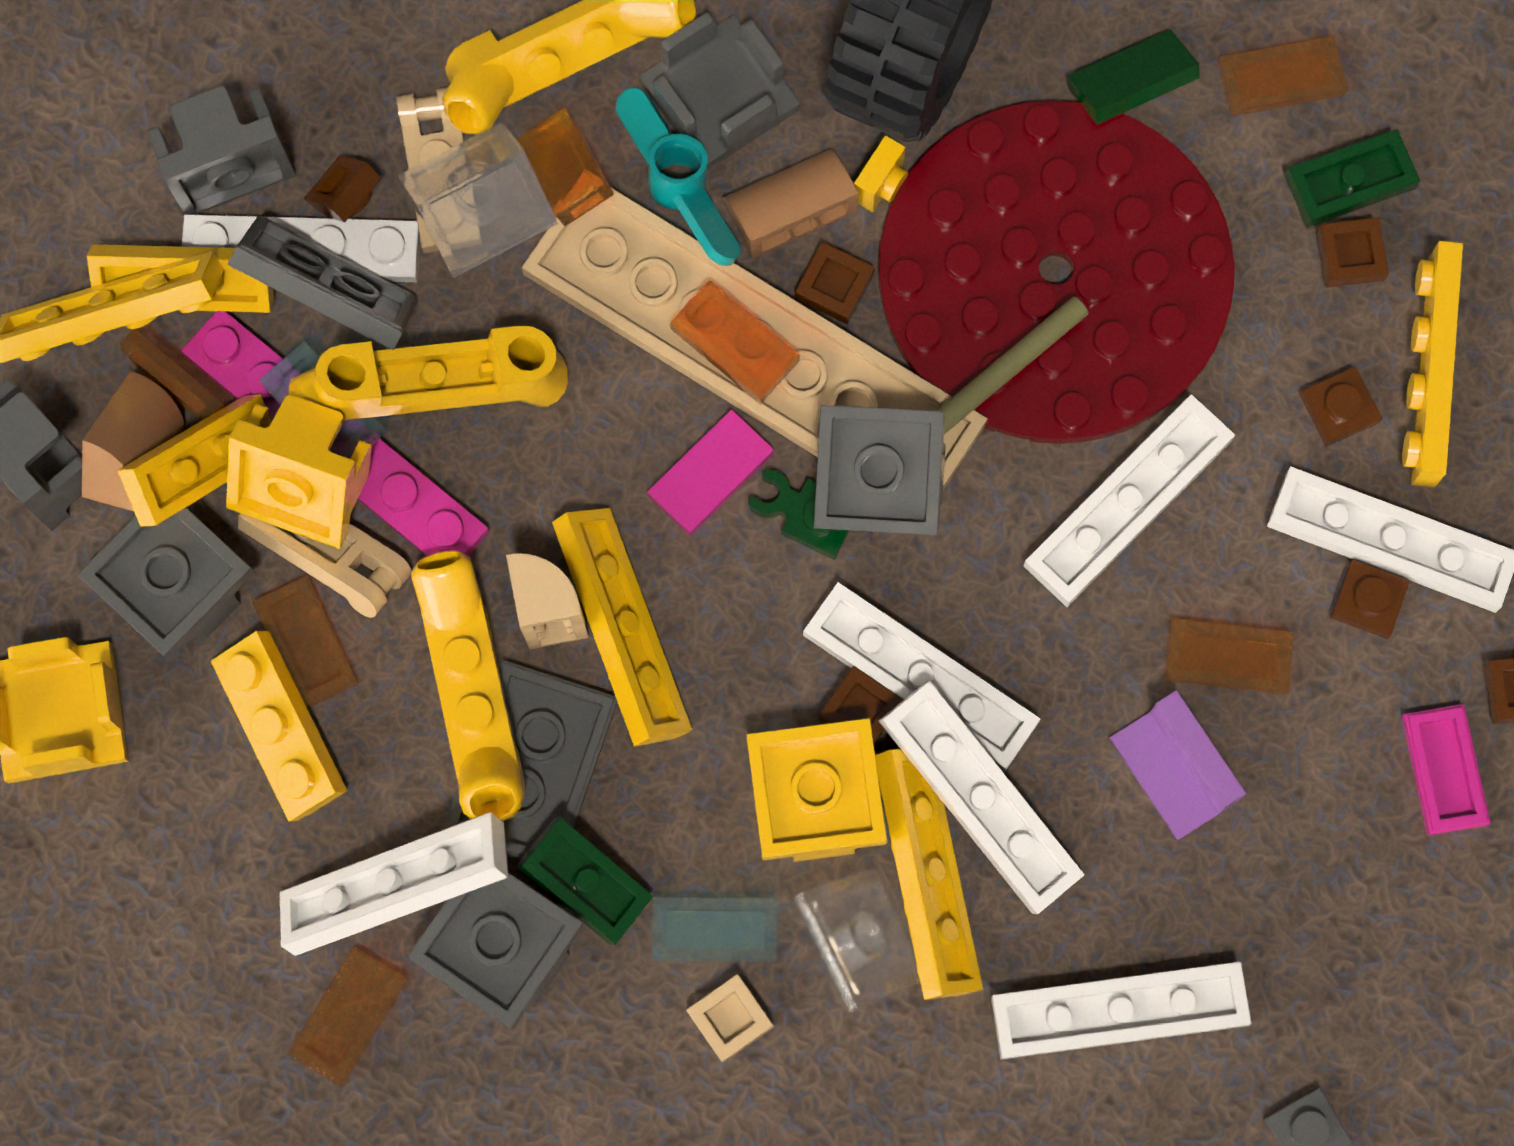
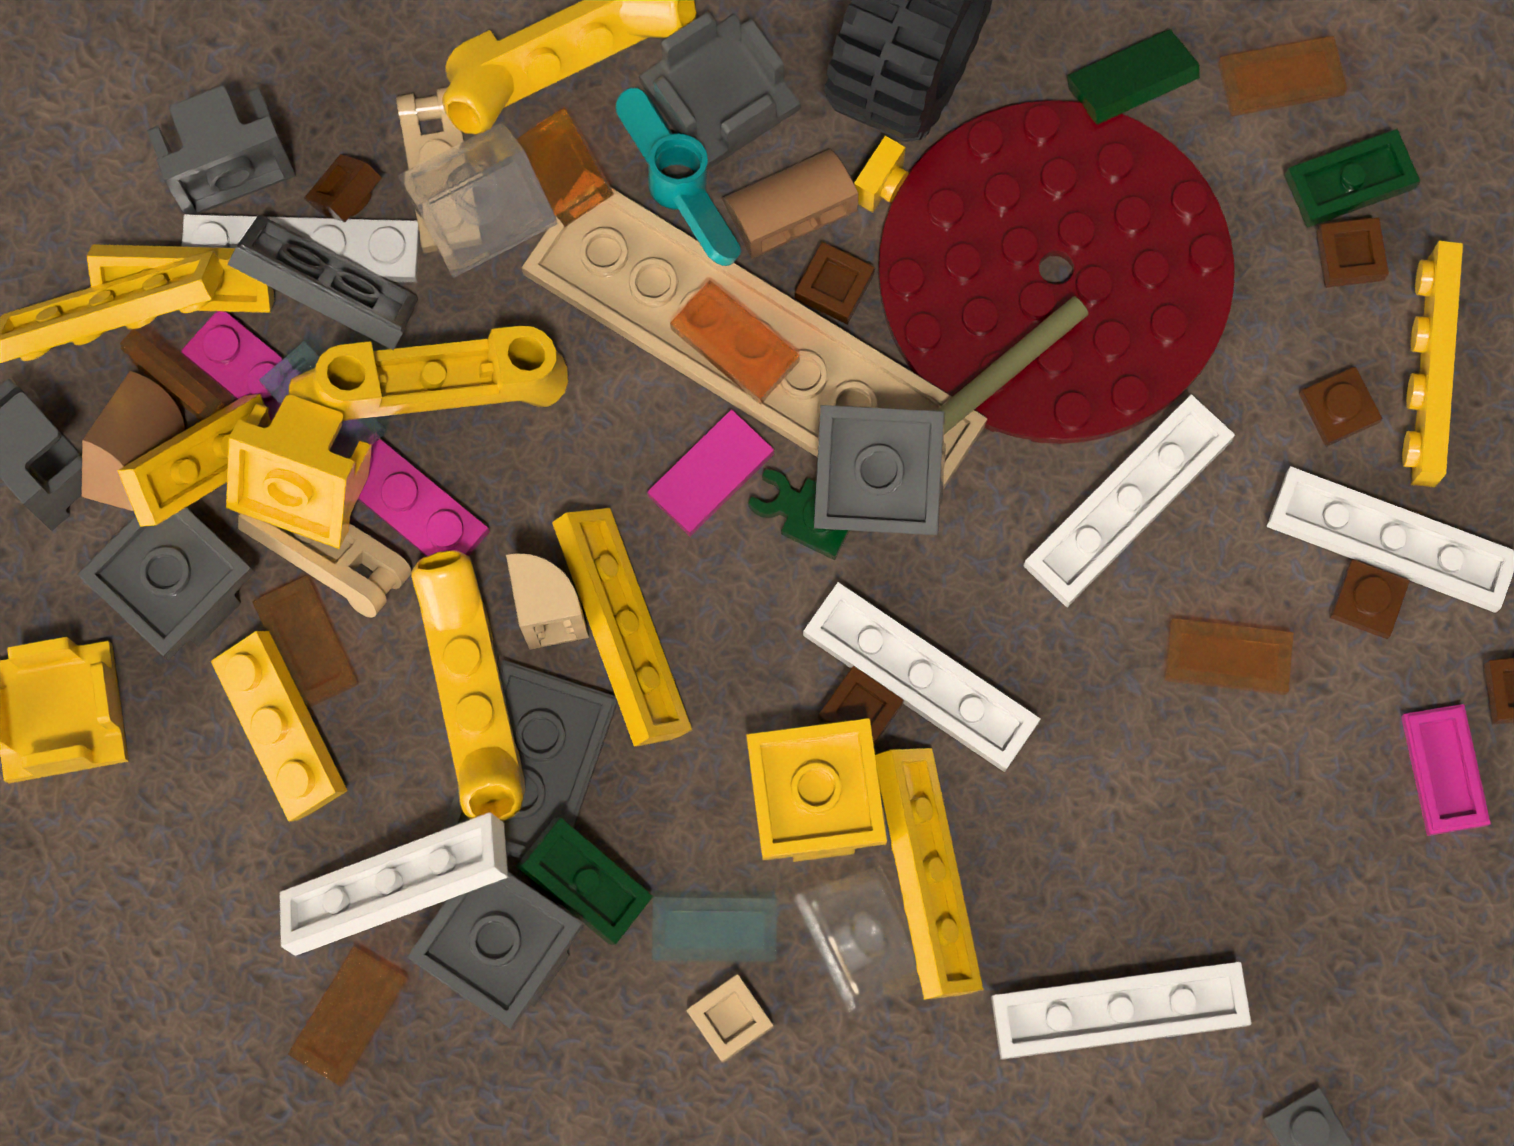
(981, 797): white plate -> none
(1177, 766): medium lavender panel -> none

